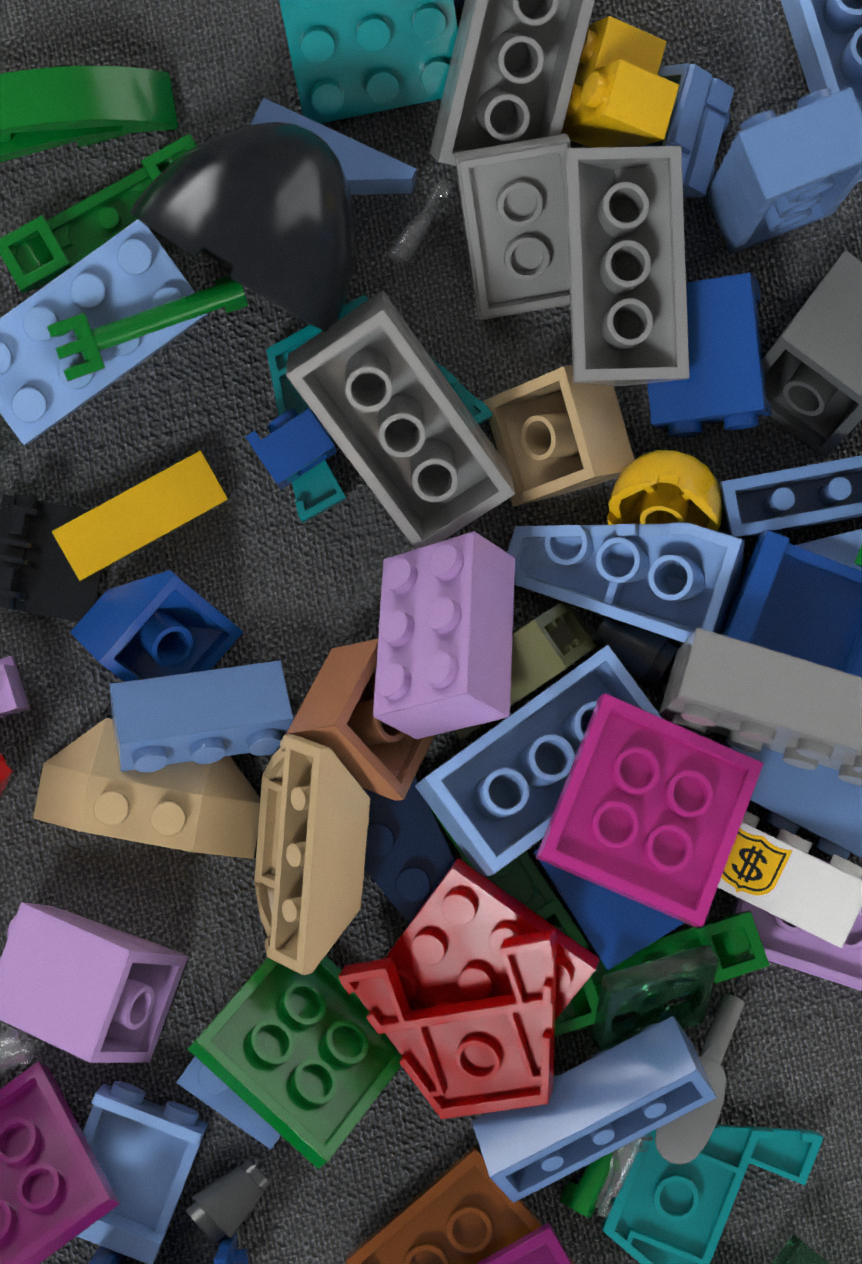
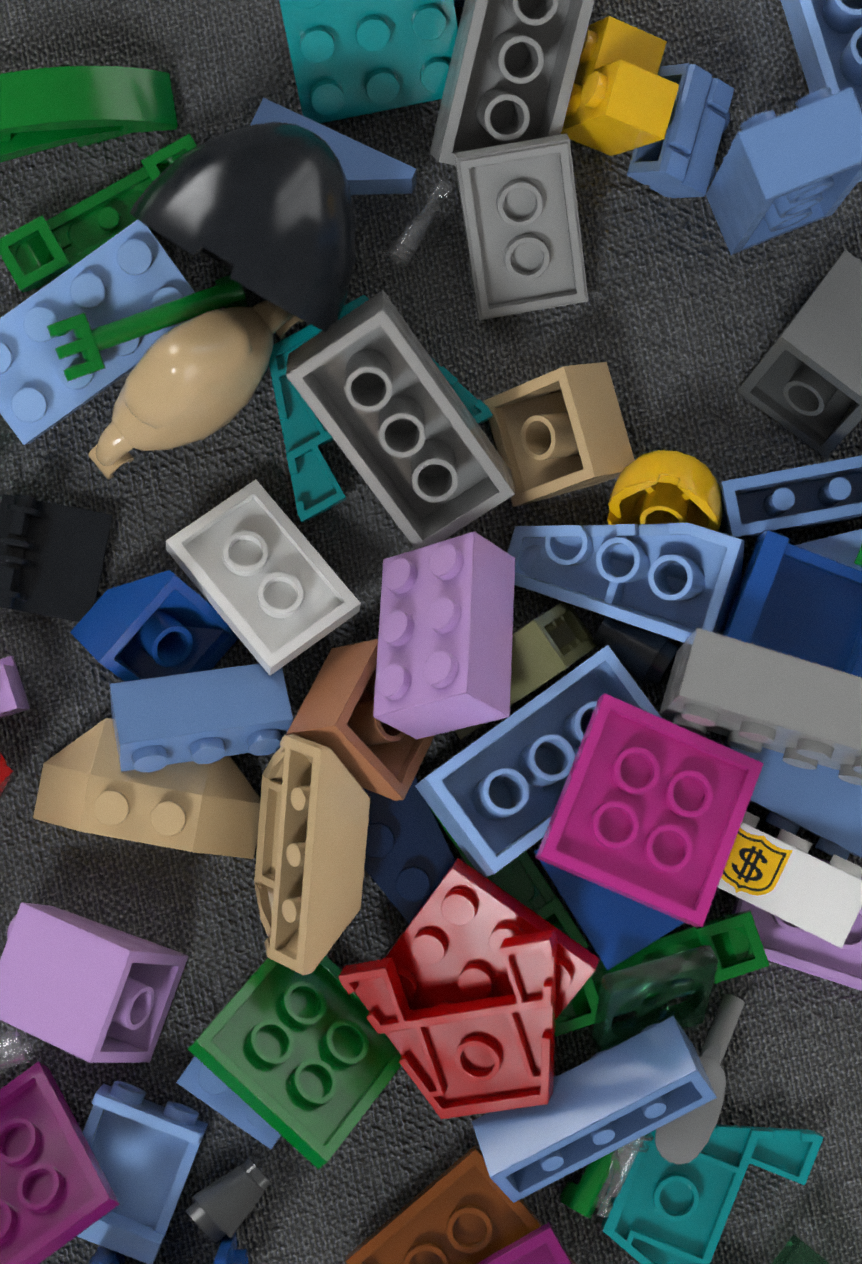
(139, 515): yellow tile -> none
(191, 382): none -> tan piece
(262, 576): none -> white plate
(293, 445): blue brick -> none
(627, 265): light grey slope -> none
(723, 361): blue panel -> none

